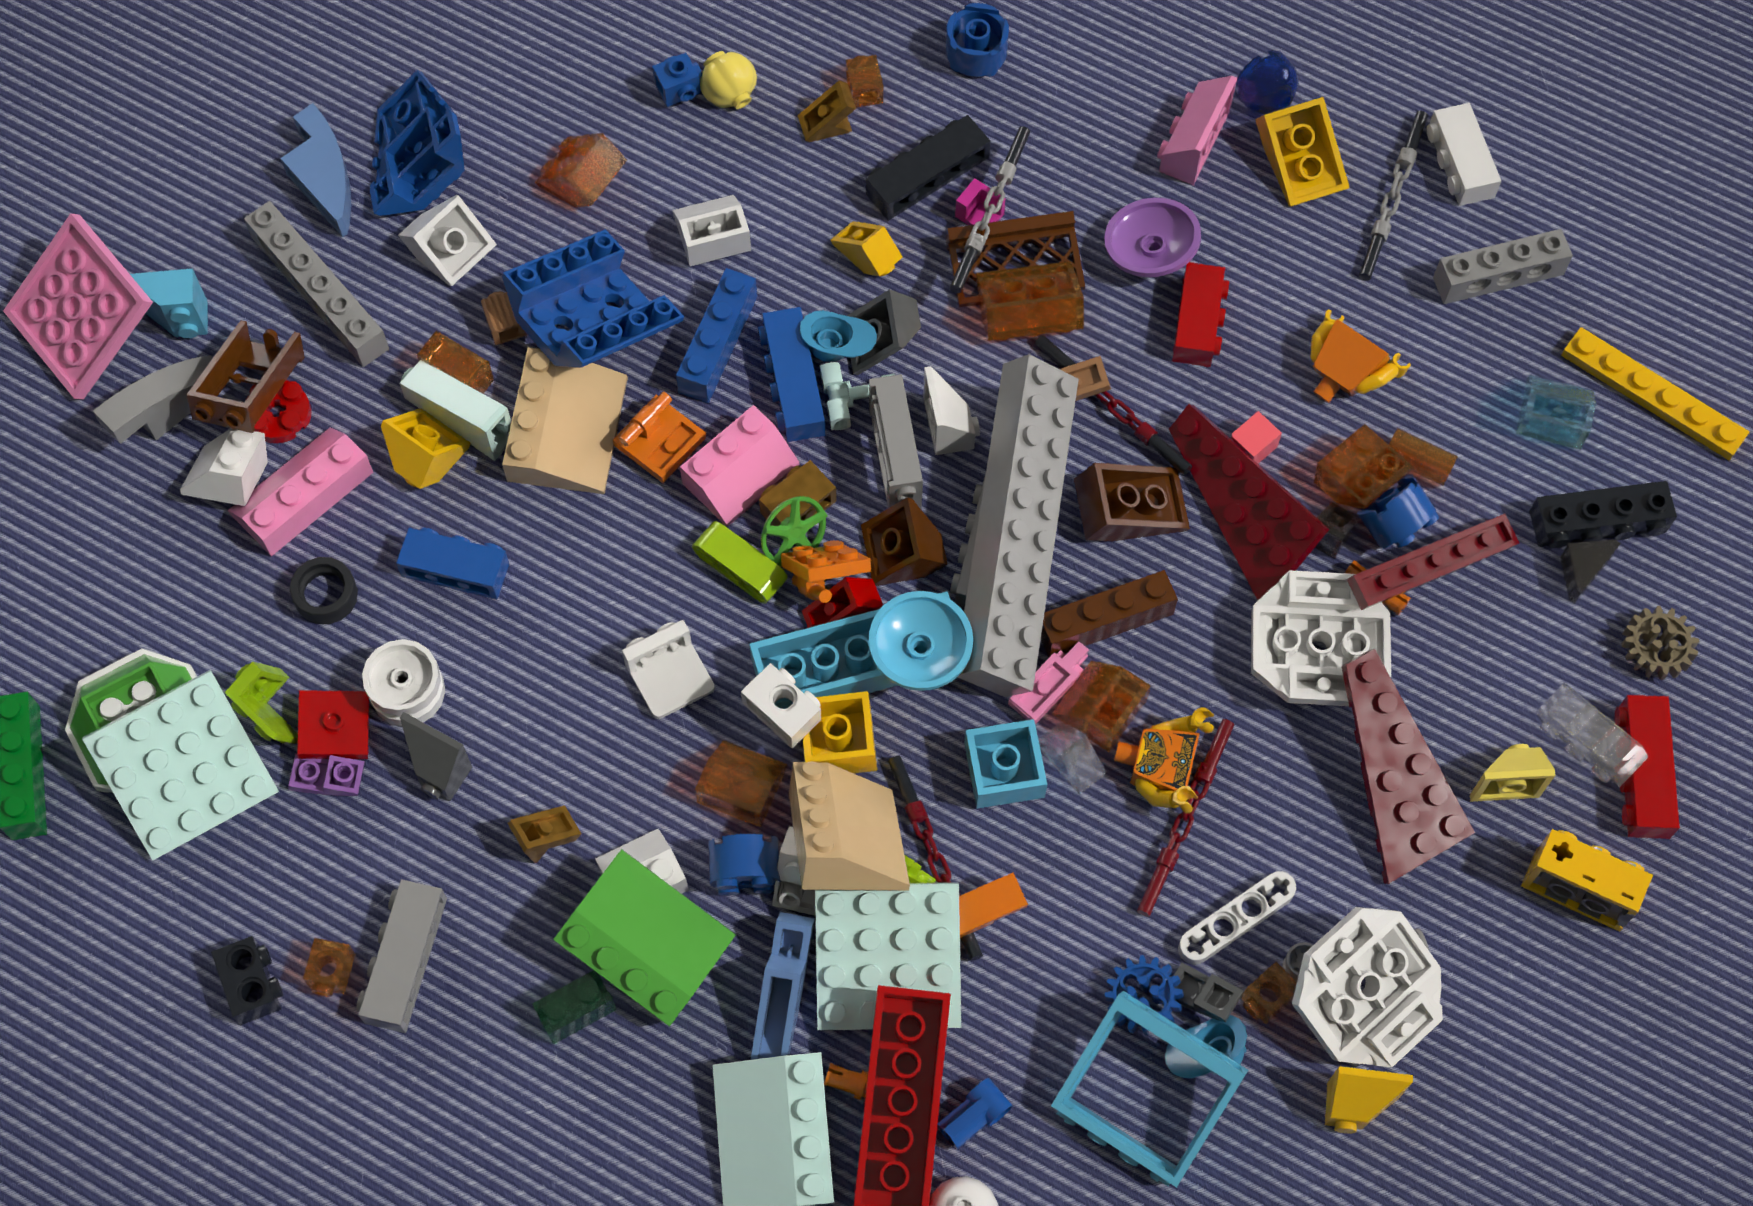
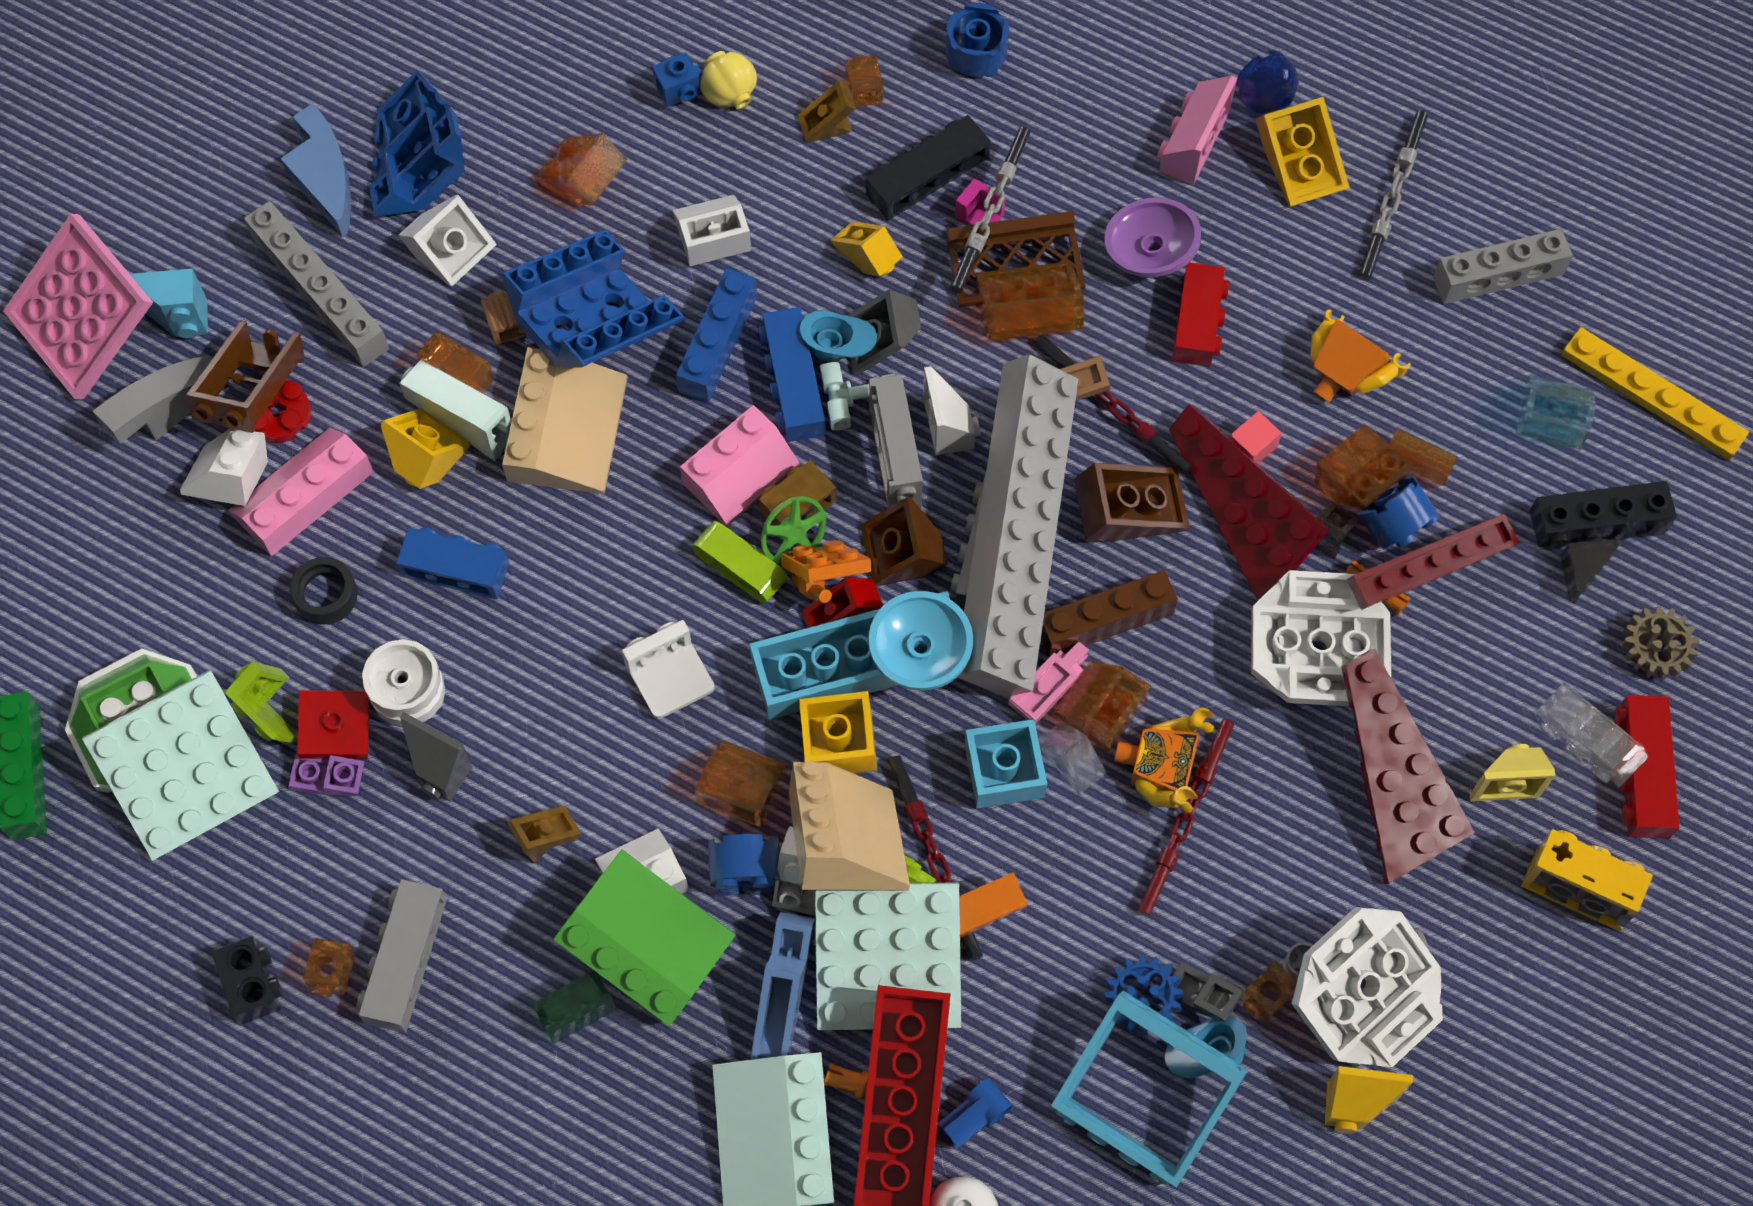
(659, 437): orange plate -> none
(789, 723): white brick -> none
(1235, 915): white beam -> none
(1463, 154): white brick -> none

